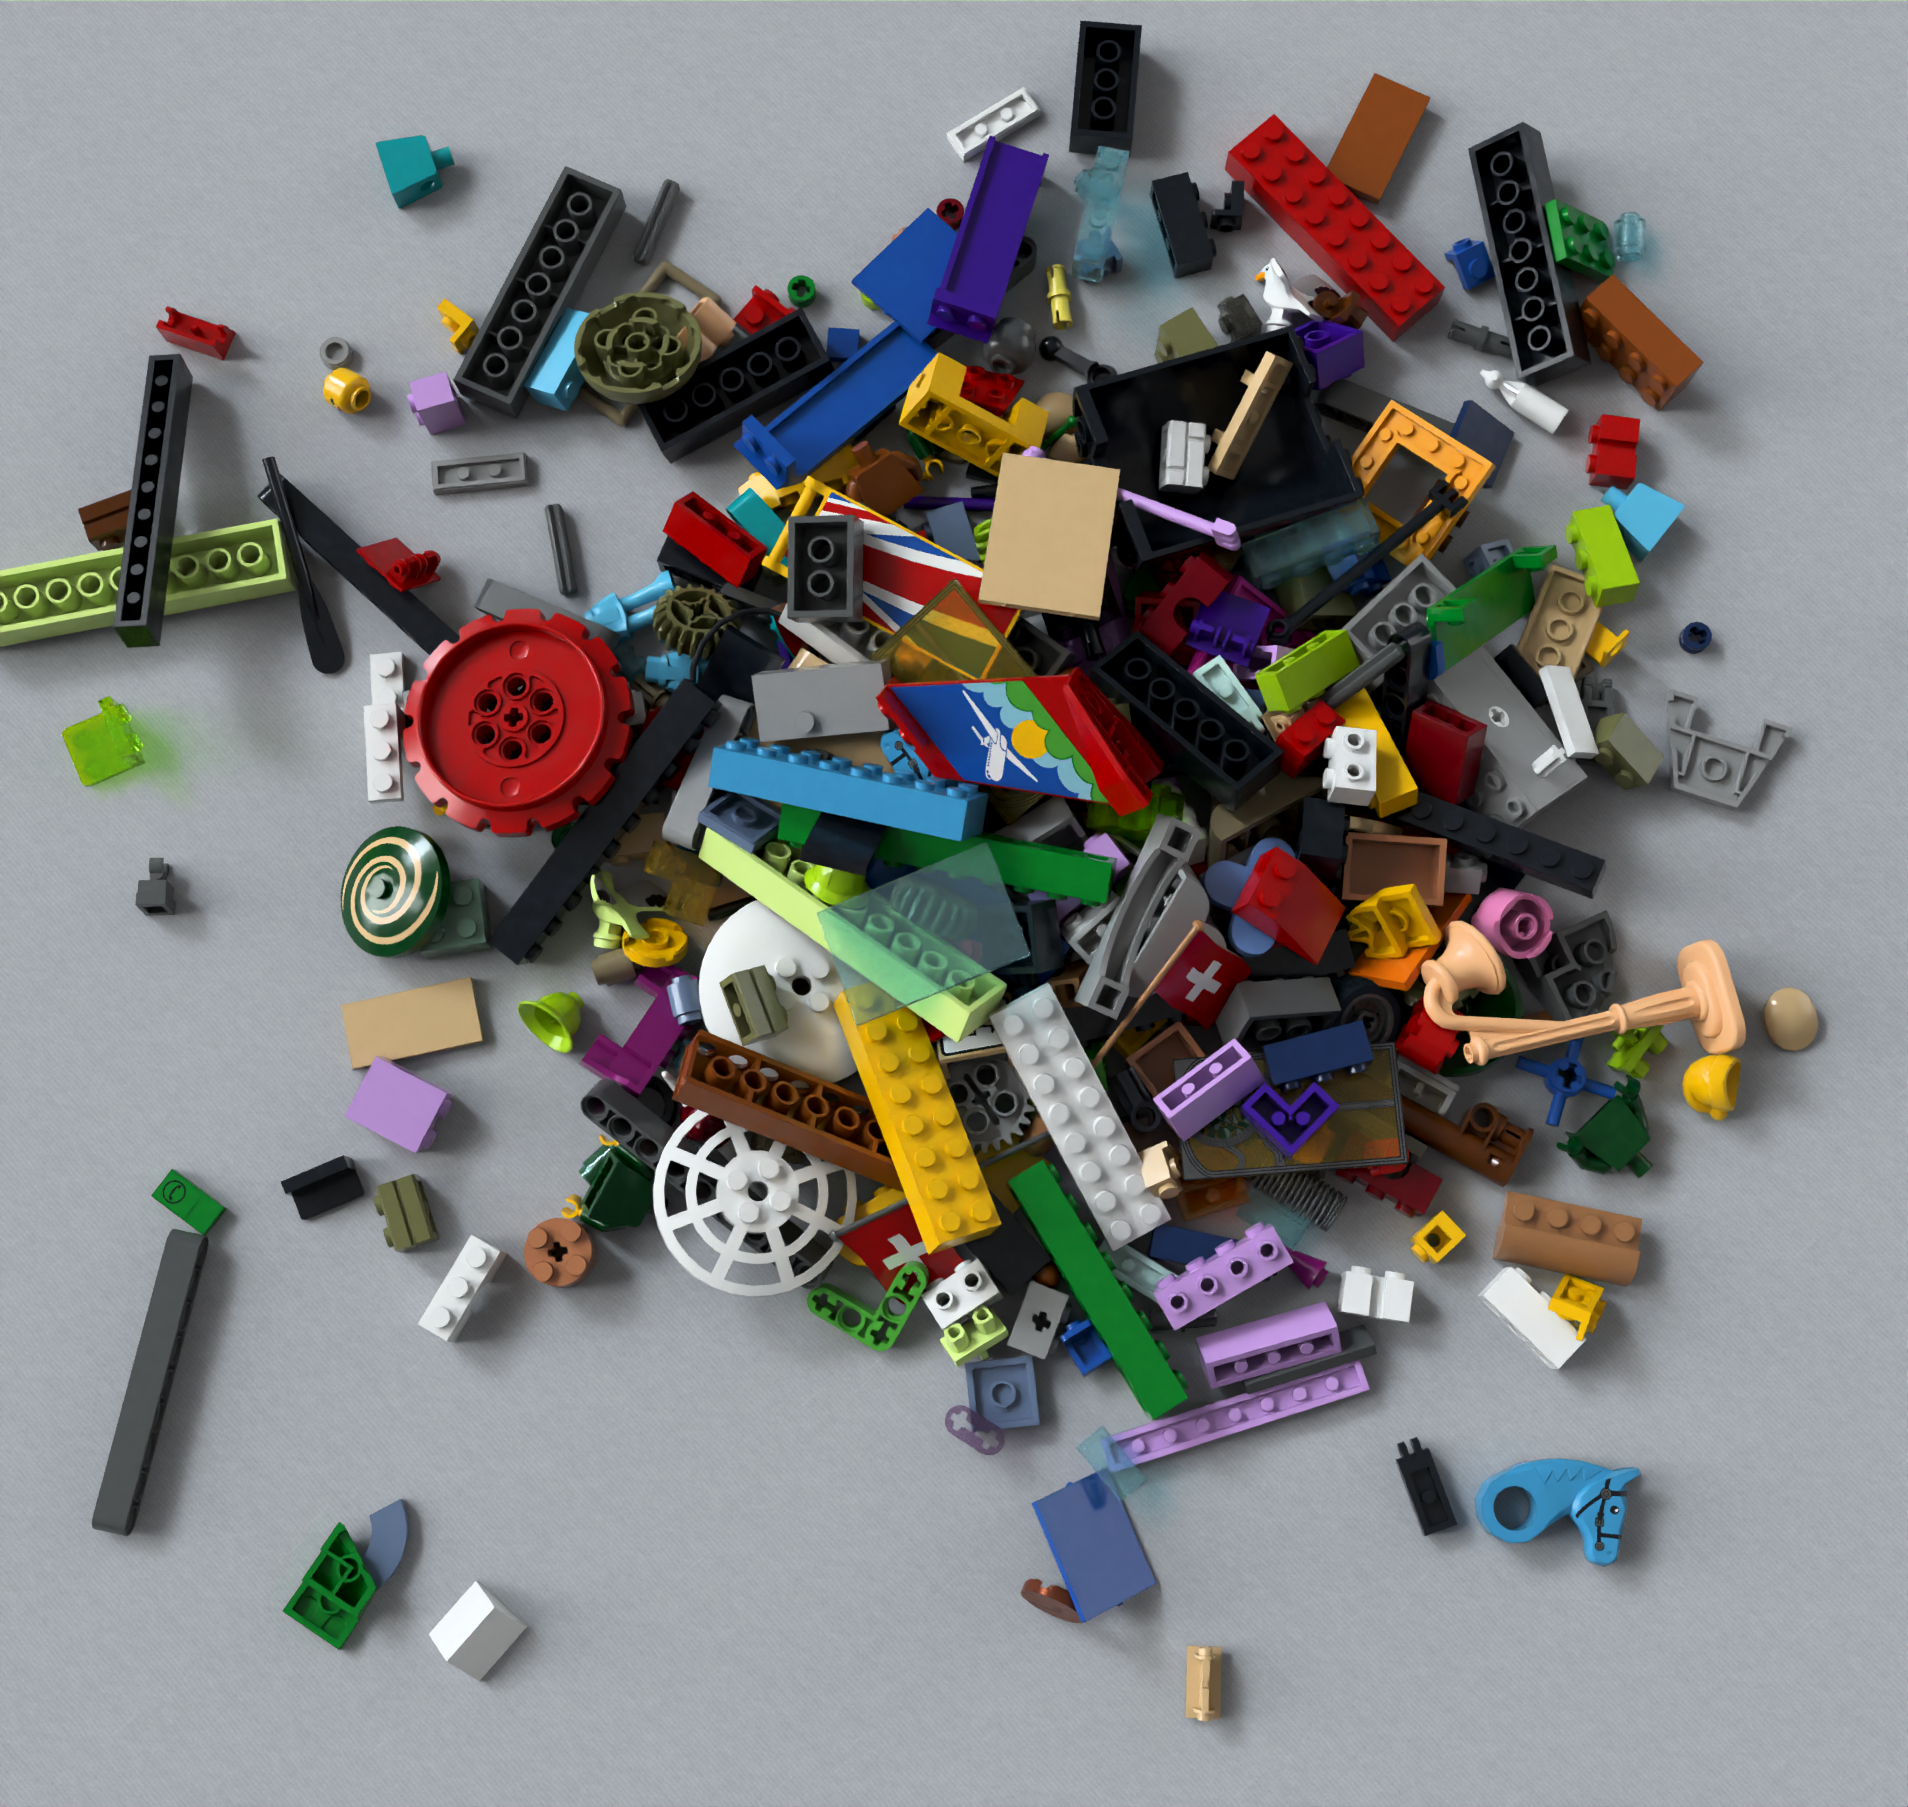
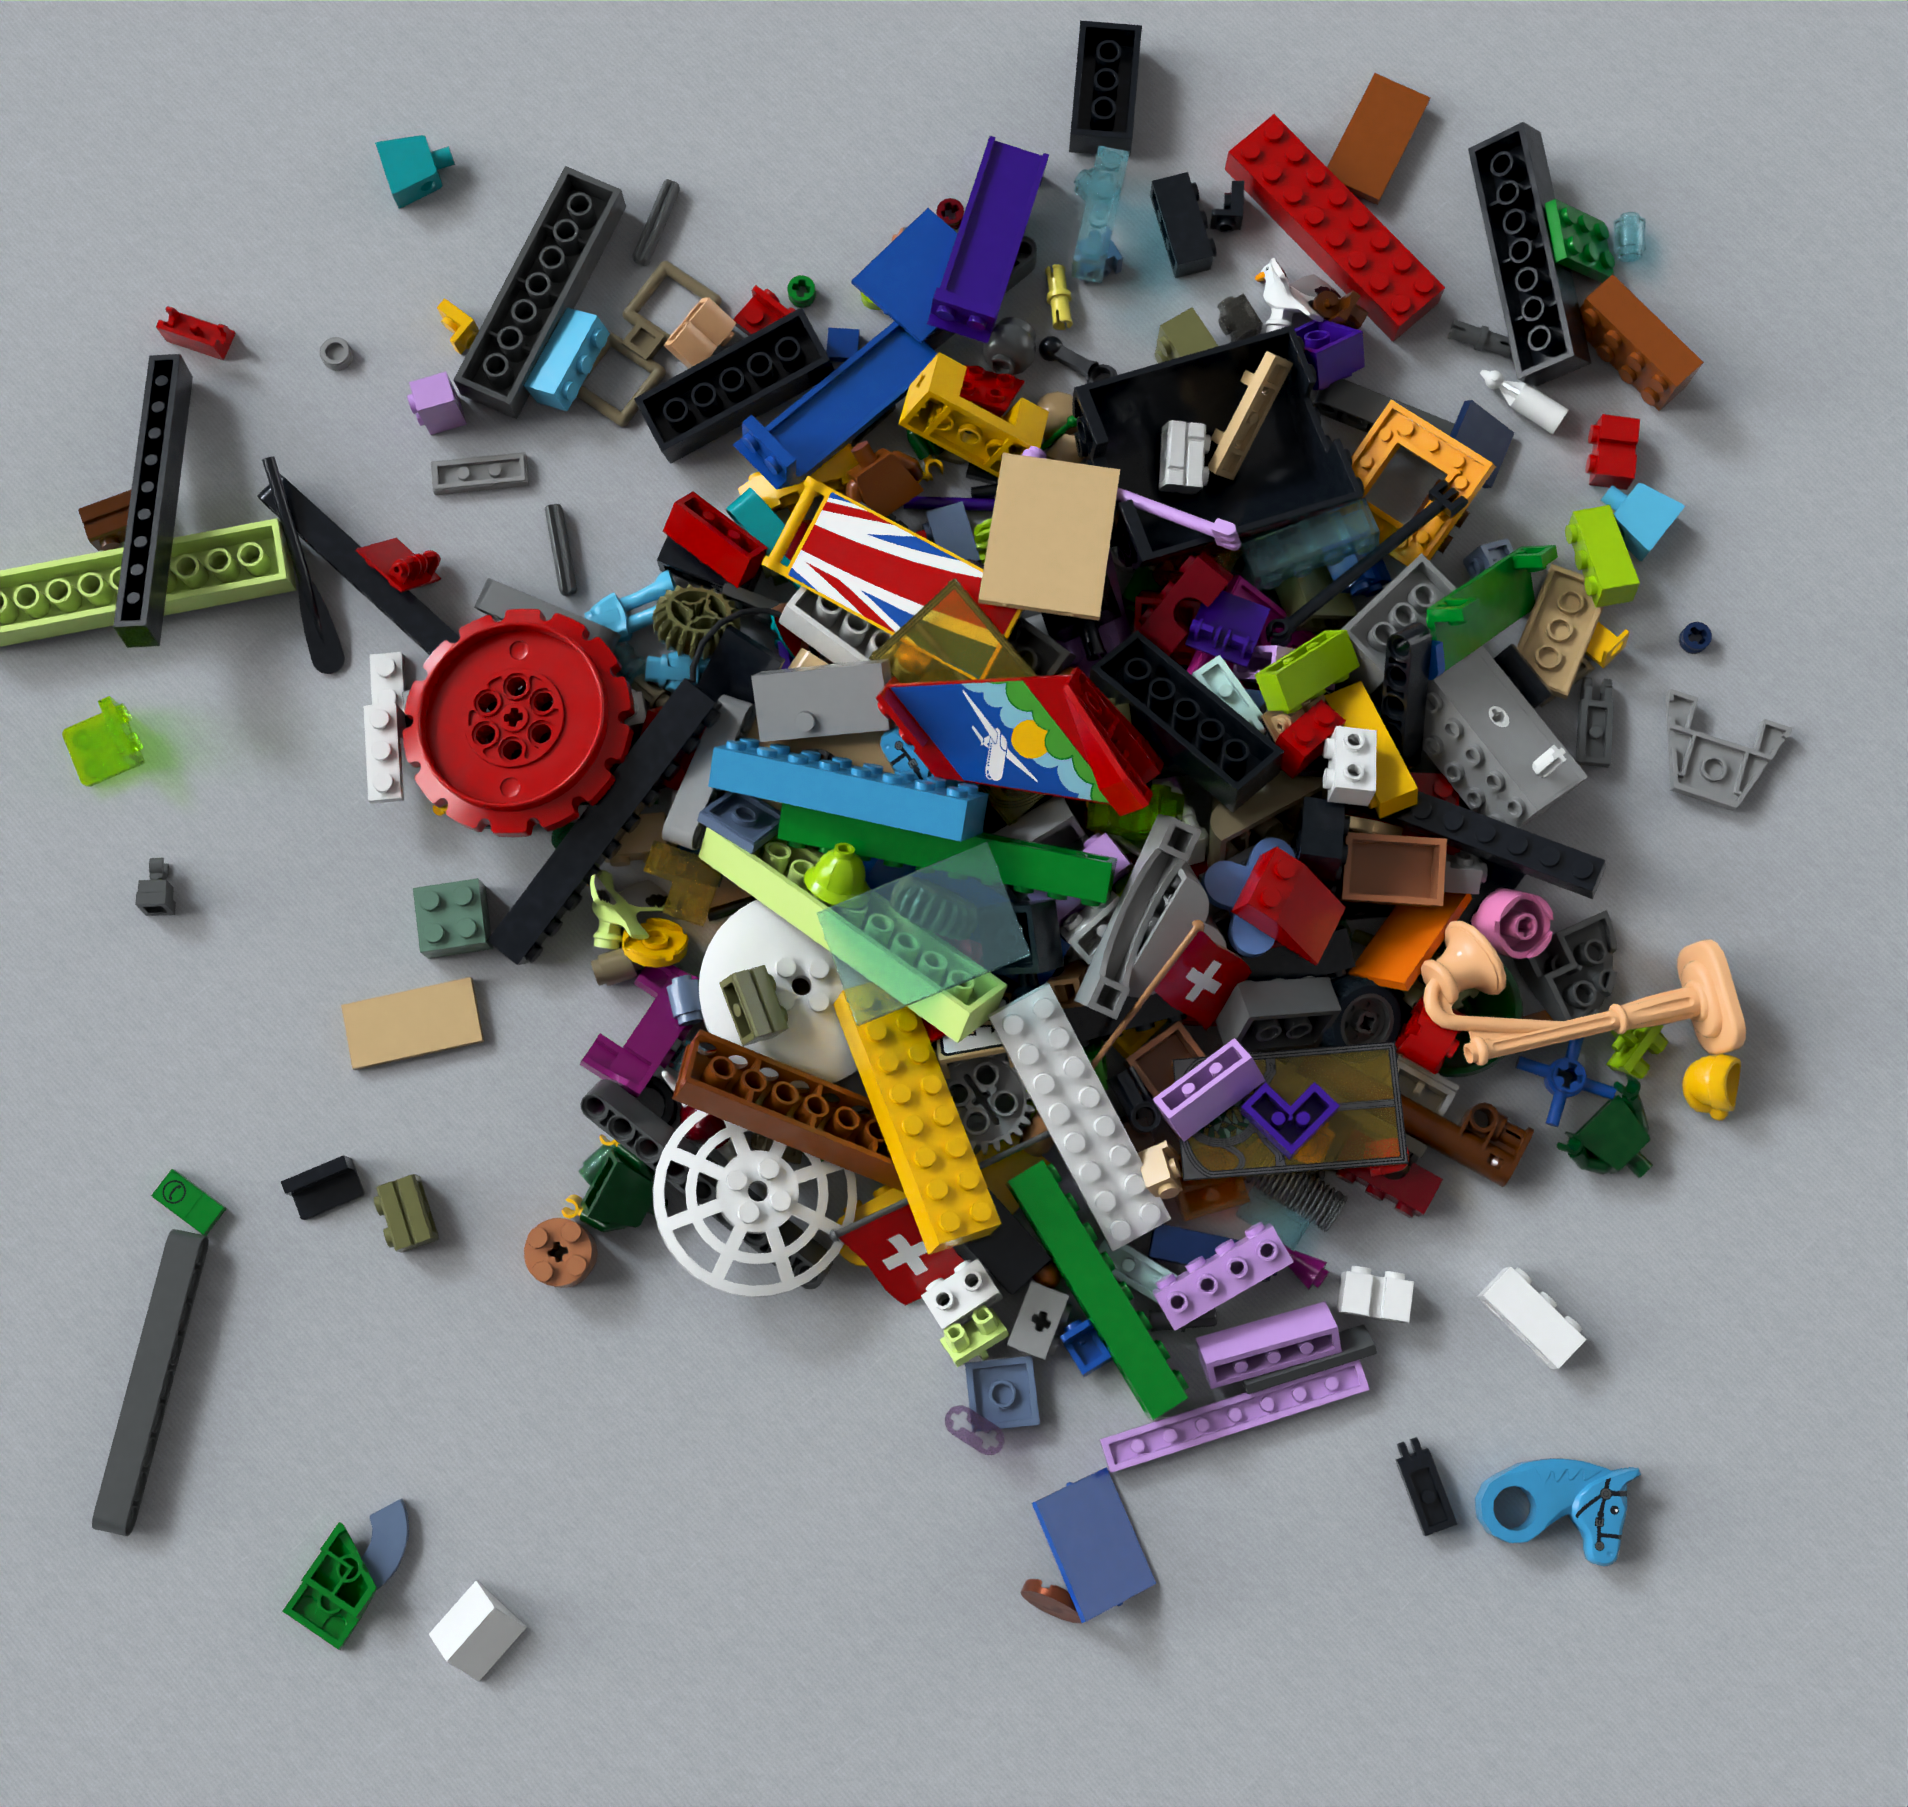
(347, 390): yellow head -> none
(395, 892): dark green dish -> none
(399, 1105): lavender brick -> none
(454, 1298): white arch -> none
(553, 1019): lime hat -> none
(622, 353): olive brick -> none
(825, 568): dark grey brick -> none
(843, 843): black tile -> none
(870, 1318): bright green beam -> none
(995, 121): white tile -> none
(1111, 1463): clear light blue tile -> none
(1203, 1682): tan hinge -> none
(1317, 1056): dark blue brick -> none
(1363, 675): dark grey axle -> none
(1393, 922): yellow plate -> none
(1444, 751): dark red brick -> none
(1444, 1229): yellow brick -> none
(1471, 262): blue bracket -> none
(1568, 712): white tile -> none
(1568, 1239): medium nougat brick -> none
(1579, 1302): yellow bracket -> none
(1626, 751): olive brick -> none
(1790, 1019): tan hat -> none

